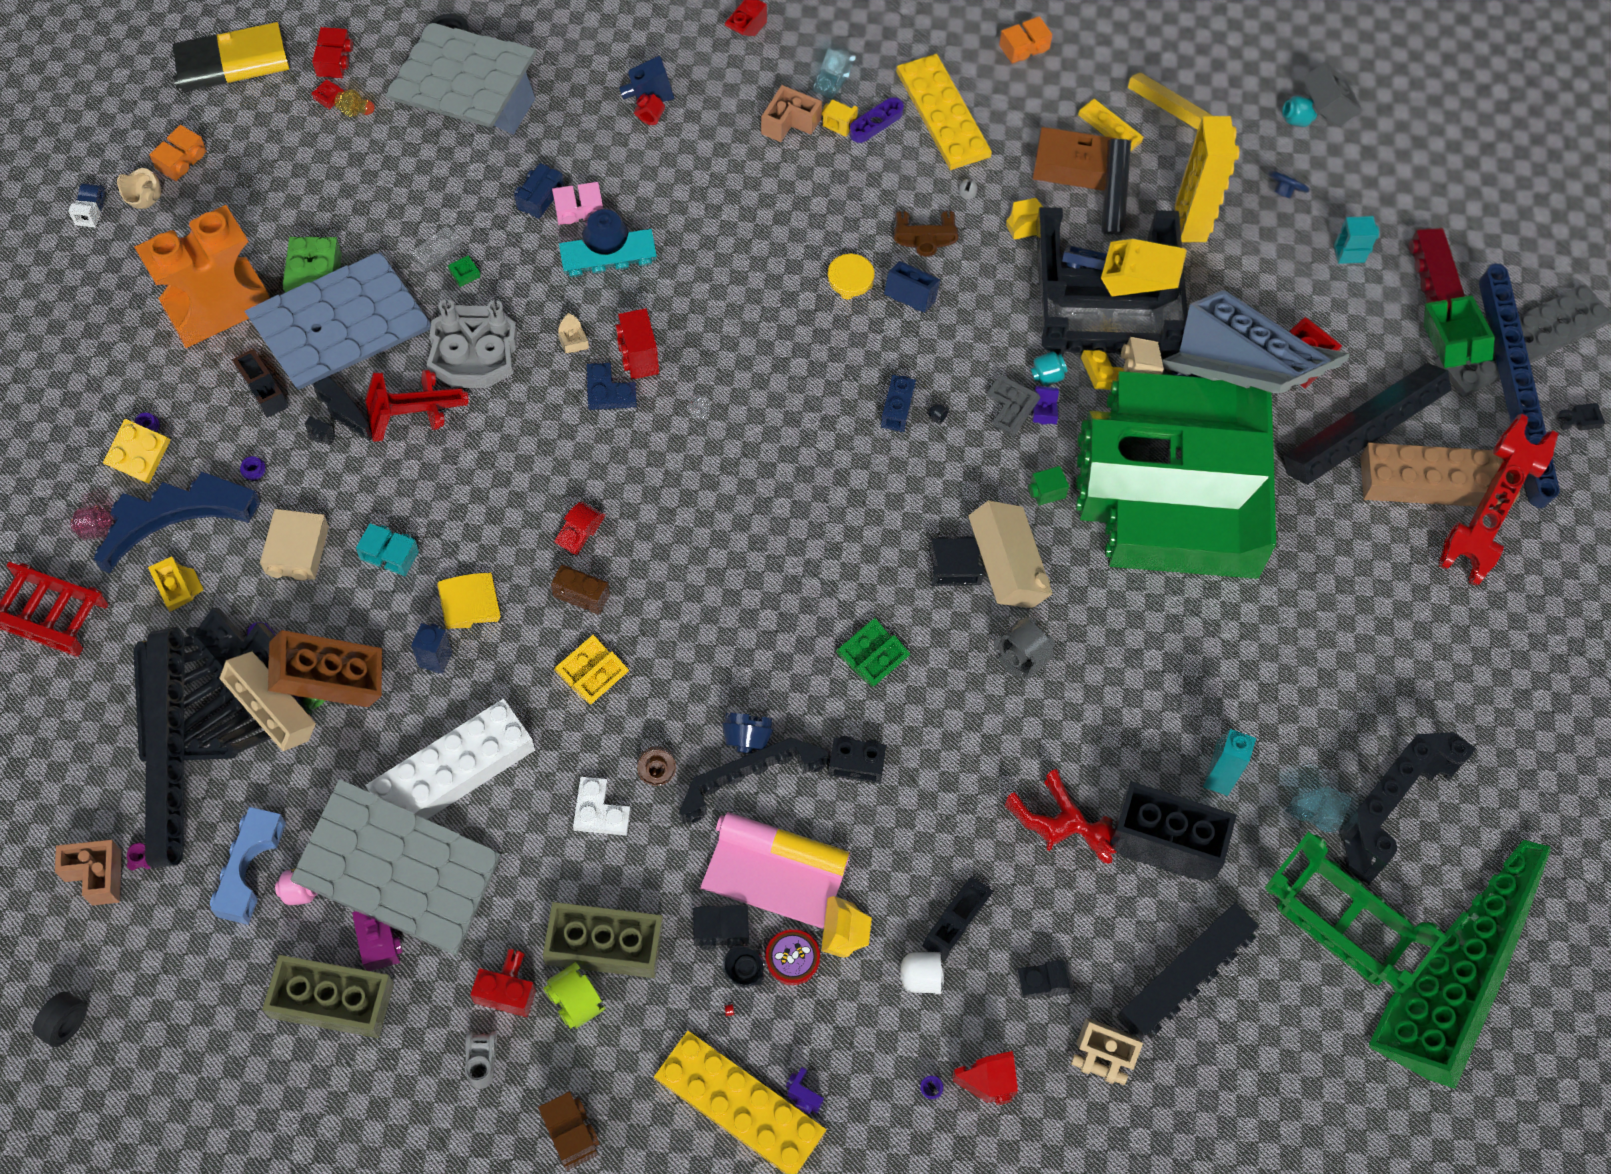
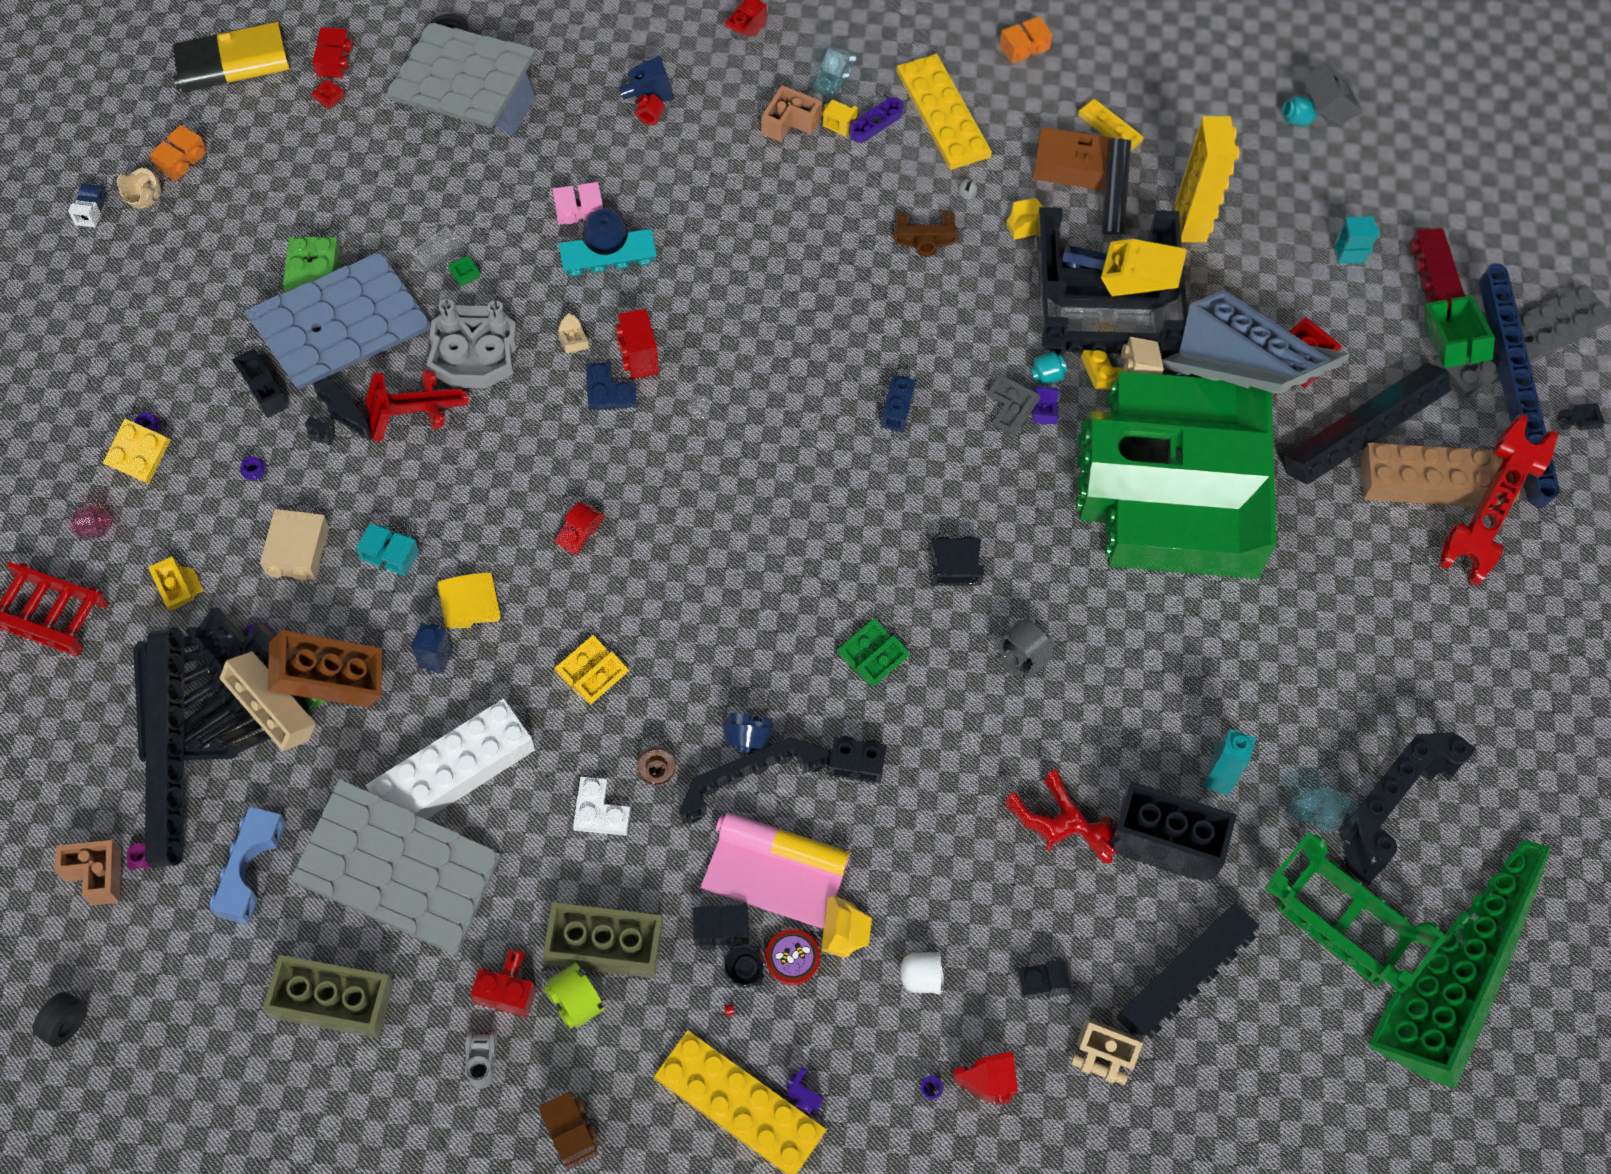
(169, 505): dark blue arch -> none
(204, 276): orange brick -> none
(292, 893): bright pink head -> none
(352, 104): clear yellow animal -> none
(376, 942): magenta brick -> none
(537, 192): dark blue brick -> none
(580, 589): reddish brown brick -> none
(851, 275): yellow tile -> none
(912, 286): dark blue brick -> none
(938, 413): black hinge -> none
(957, 918): black slope -> none
(1010, 554): tan brick -> none
(1048, 486): green brick -> none
(1167, 99): yellow slope -> none
(1286, 184): dark blue piece -> none

